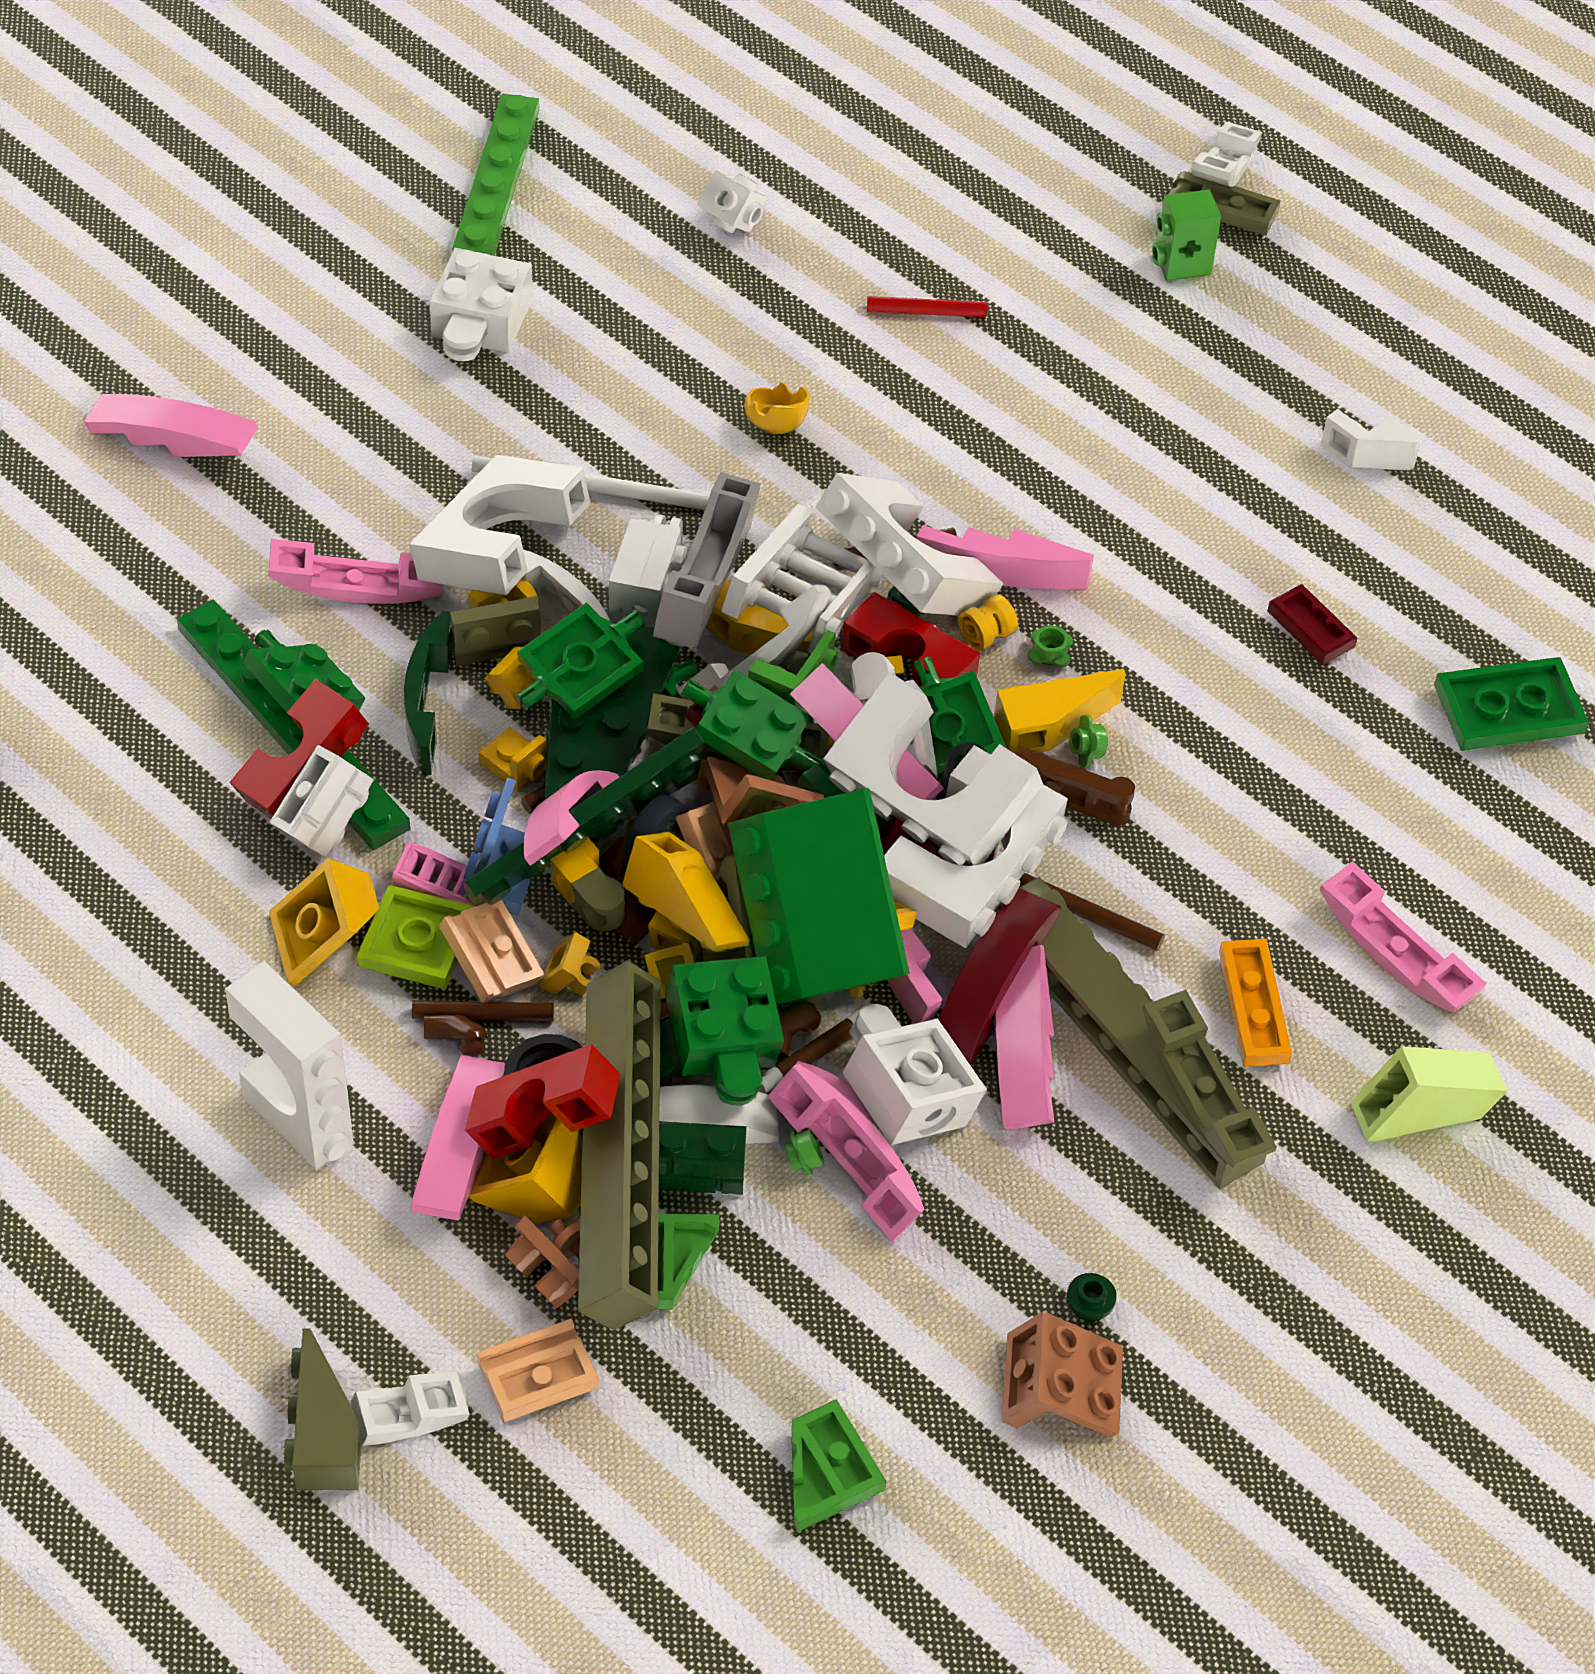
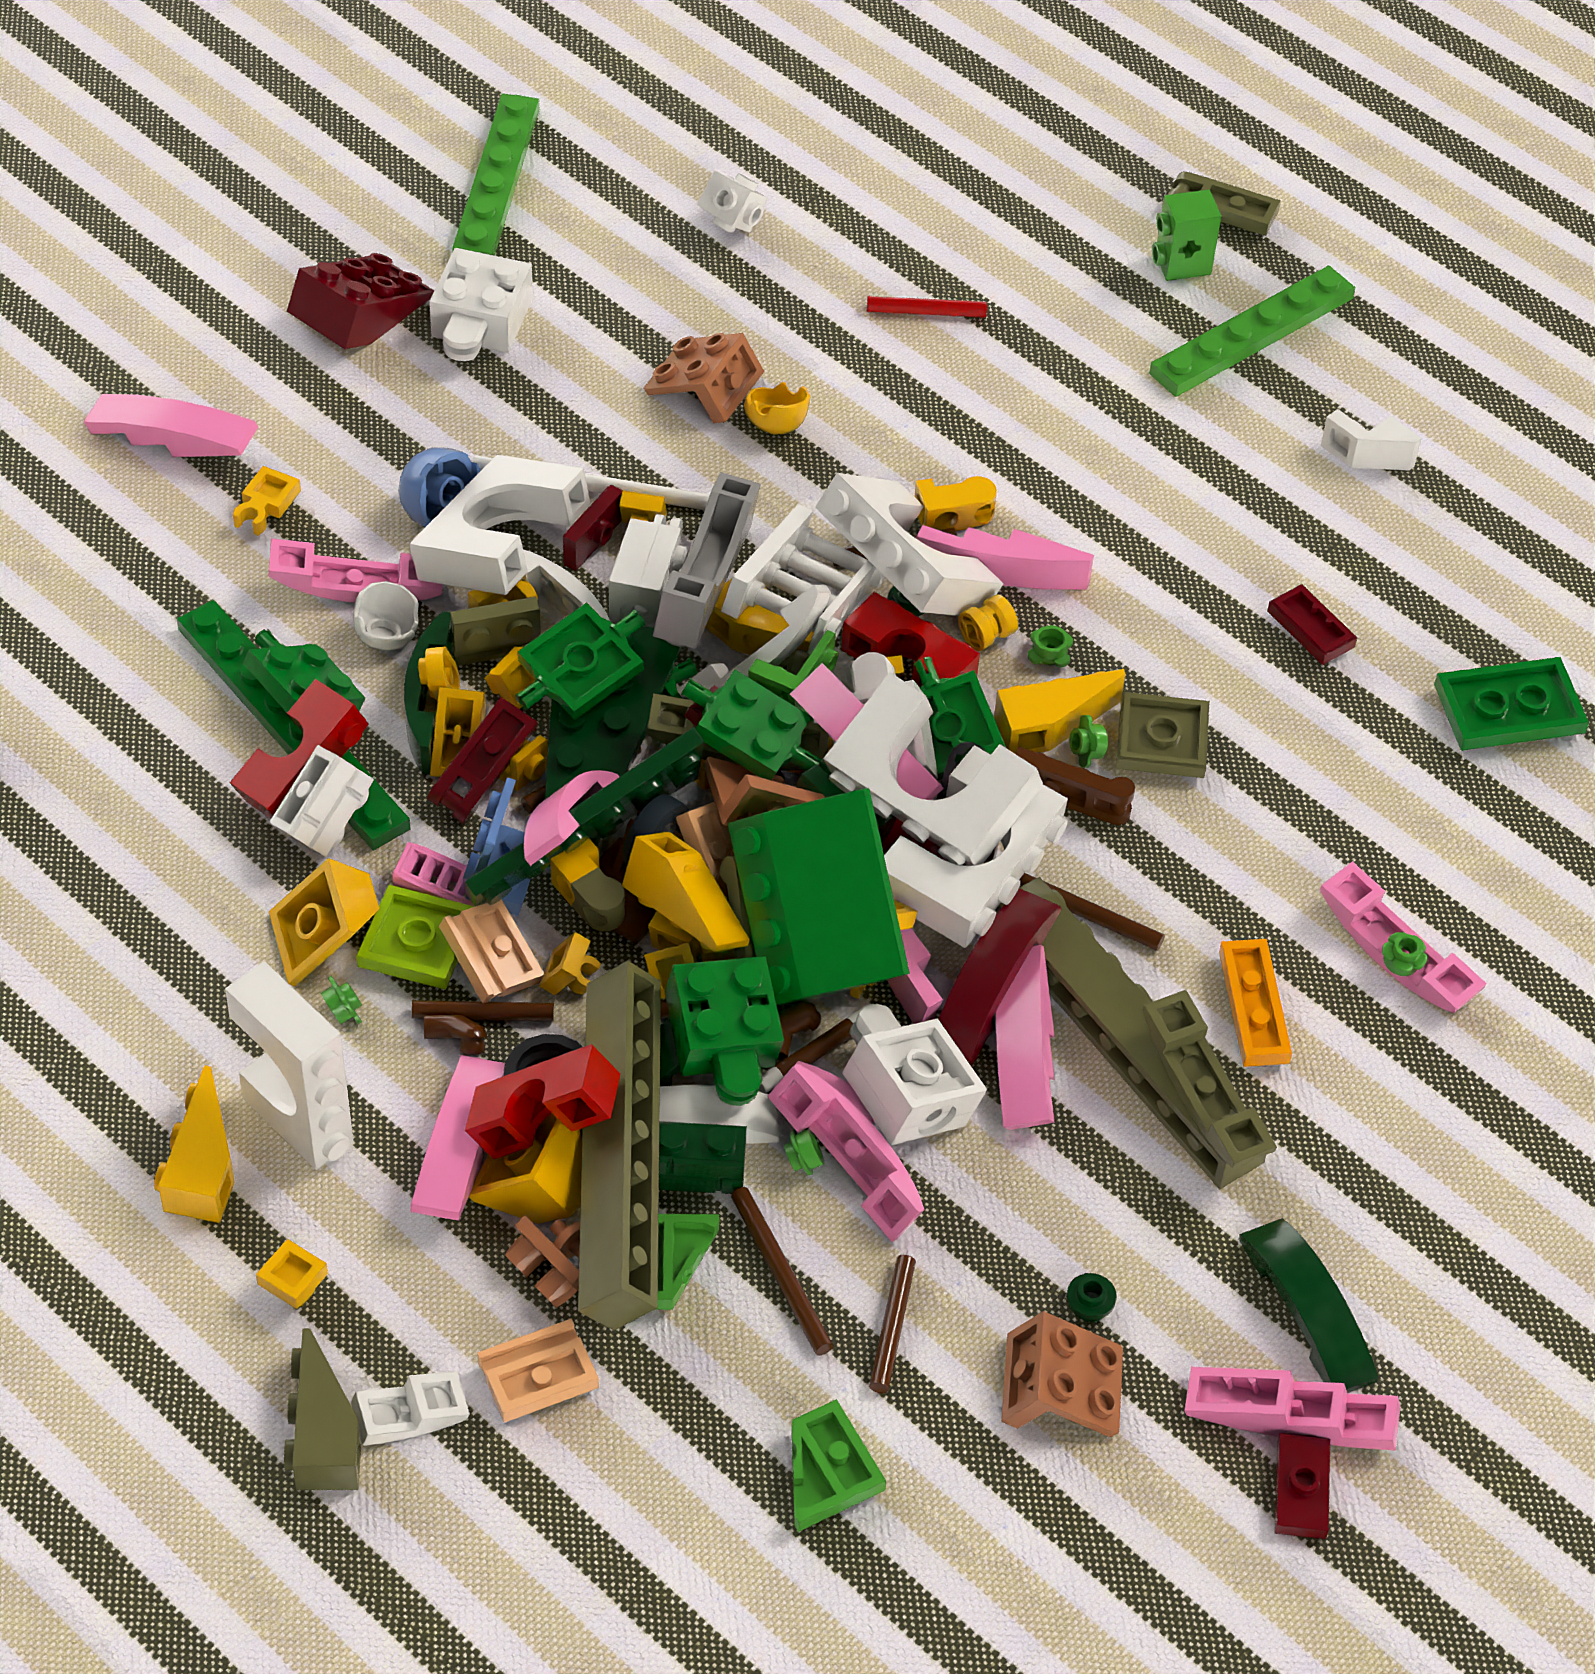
(199, 1168): none -> yellow slope
(266, 495): none -> yellow plate
(292, 1274): none -> yellow tile
(342, 1001): none -> bright green plate
(356, 298): none -> dark red slope
(385, 615): none -> white hair
(434, 481): none -> medium blue cylinder
(438, 670): none -> yellow plate
(456, 720): none -> yellow slope
(483, 759): none -> dark red plate
(592, 528): none -> dark red plate
(641, 506): none -> yellow tile
(715, 367): none -> nougat bracket
(782, 1271): none -> reddish brown bar
(892, 1324): none -> reddish brown bar
(956, 504): none -> yellow leg
(1163, 735): none -> olive plate
(1229, 156): white slope -> none
(1251, 330): none -> bright green plate
(1275, 1404): none -> bright pink slope
(1302, 1486): none -> dark red plate
(1314, 1302): none -> dark green slope
(1399, 961): none -> bright green plate
(1427, 1091): yellowish green slope -> none

